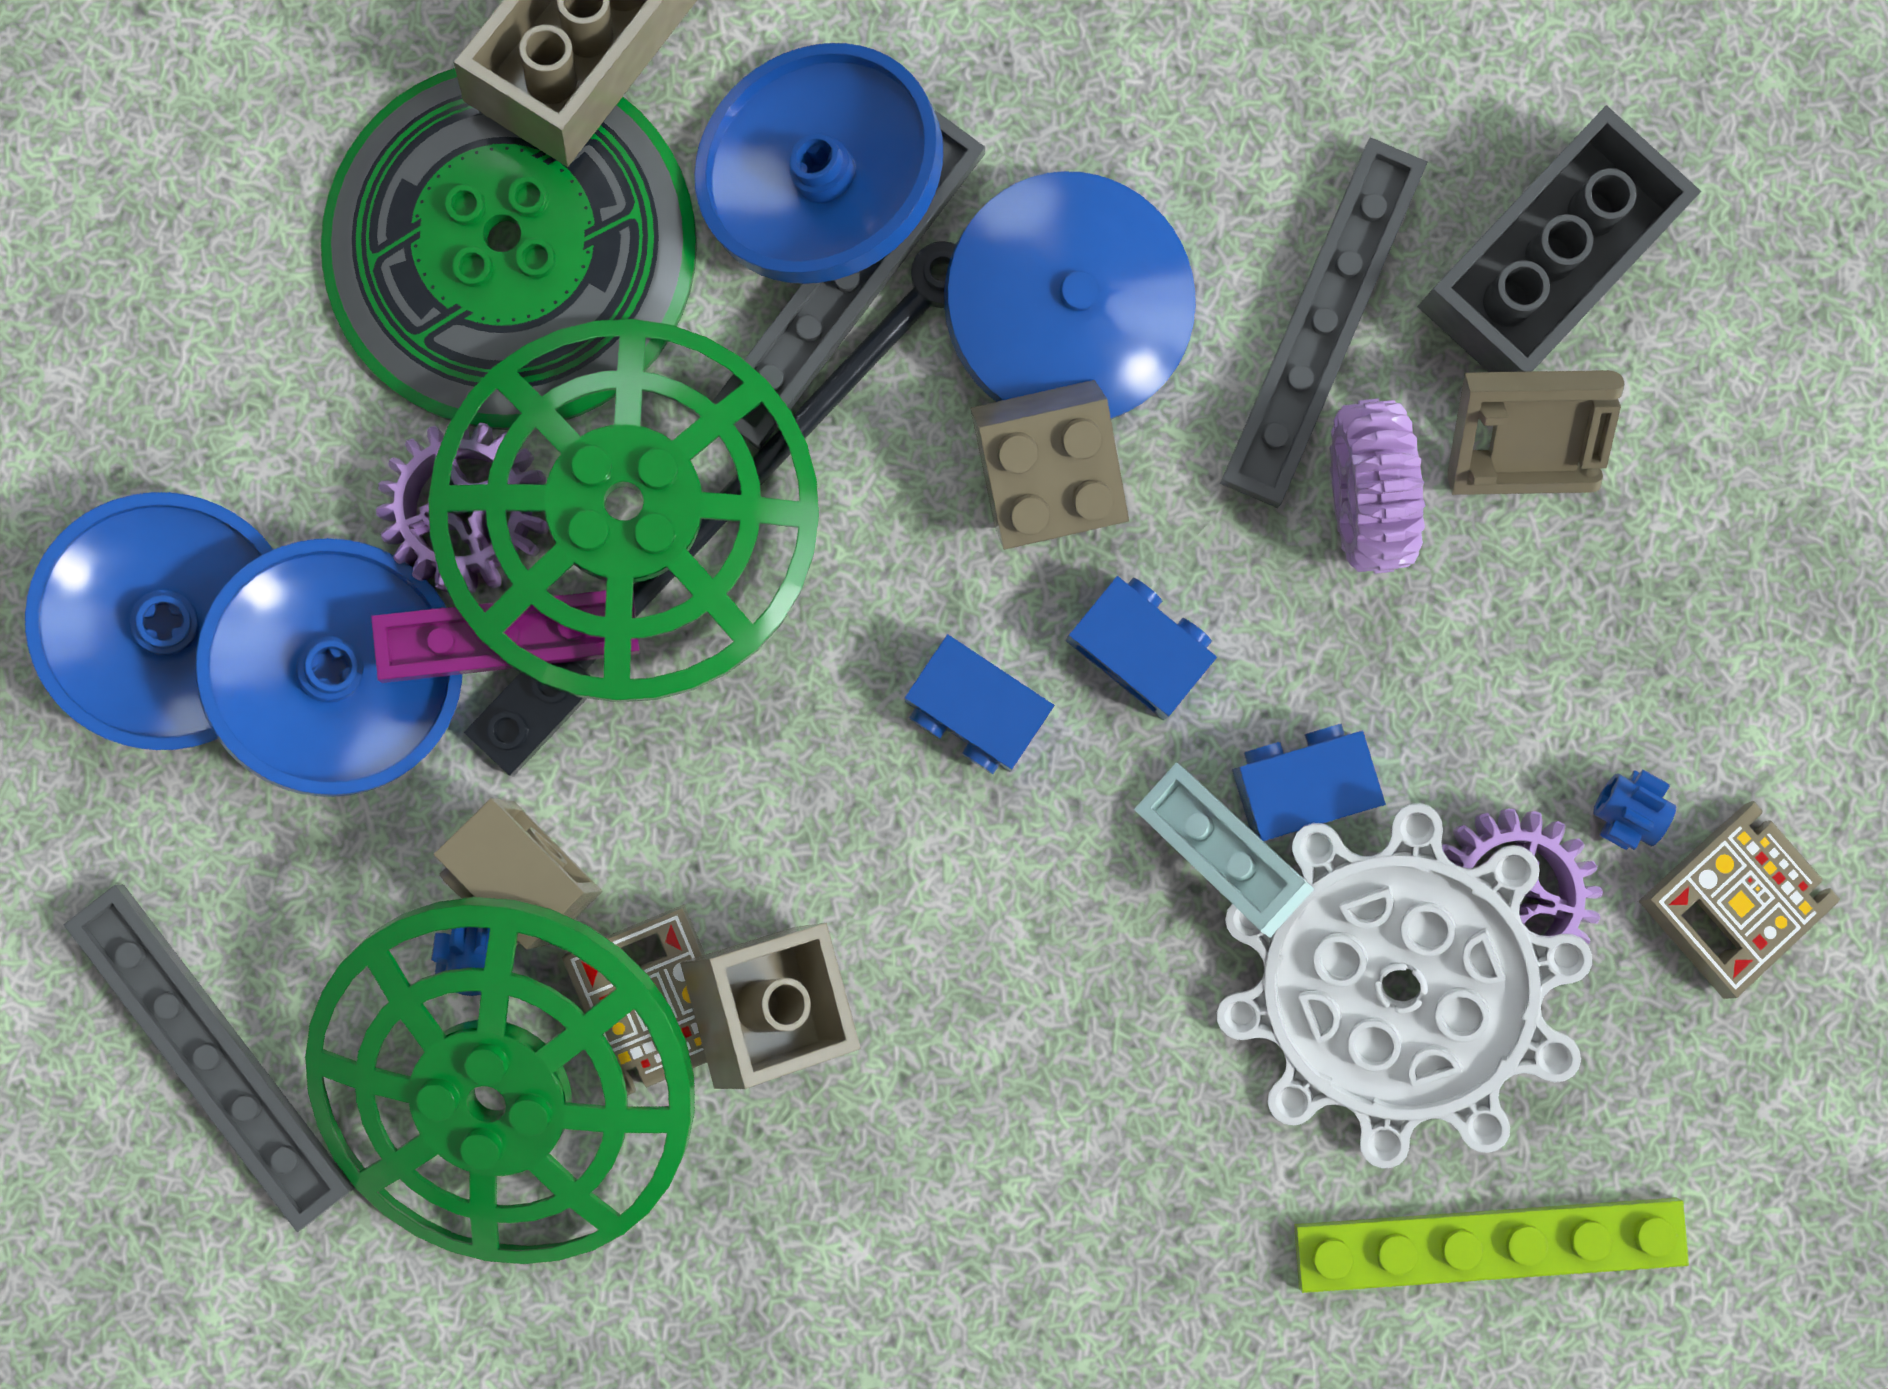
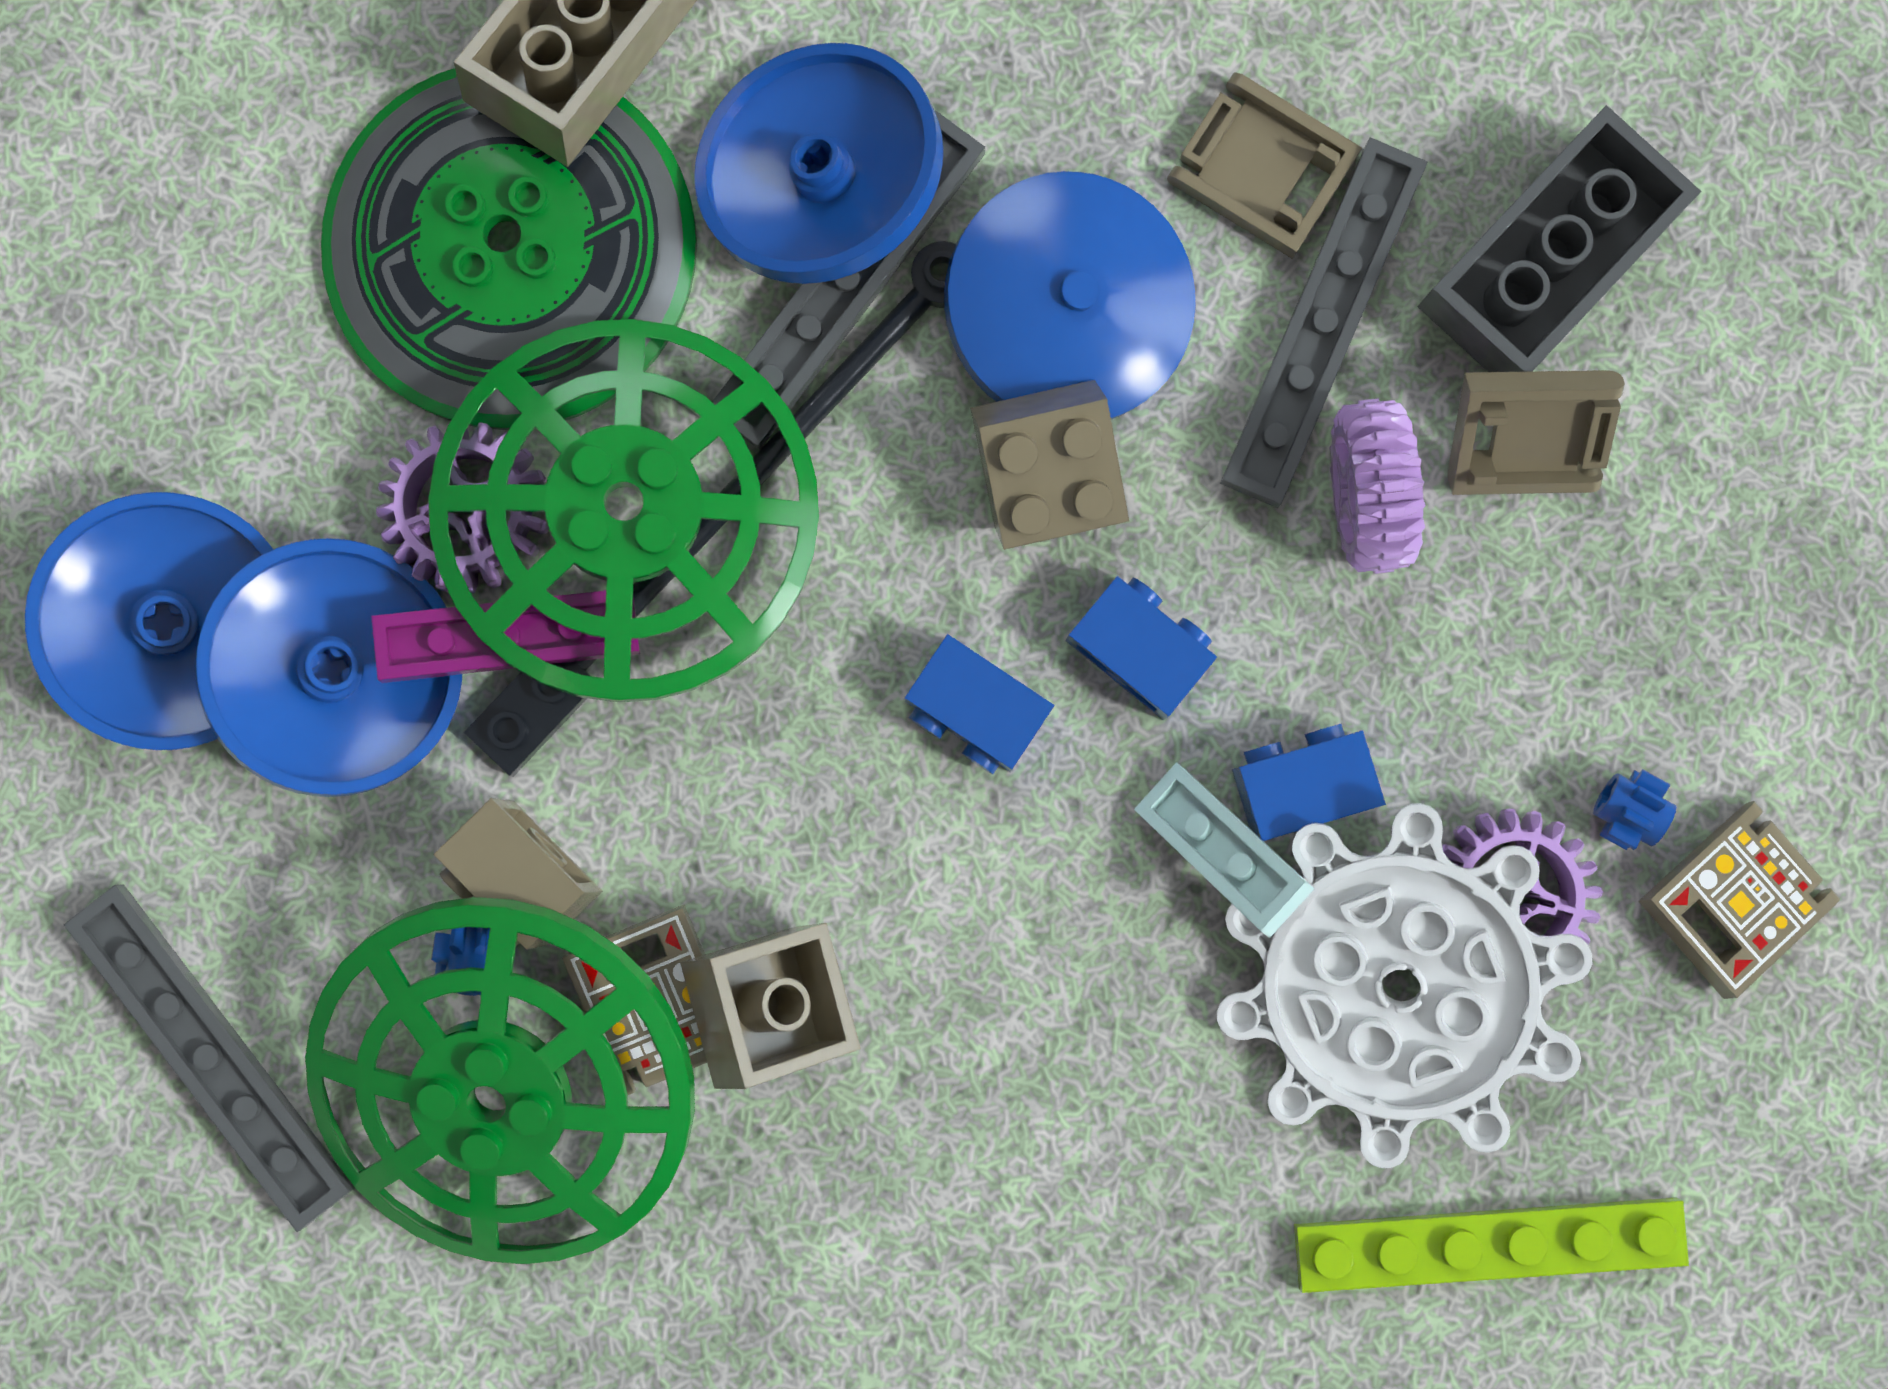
(1254, 160): none -> dark tan container

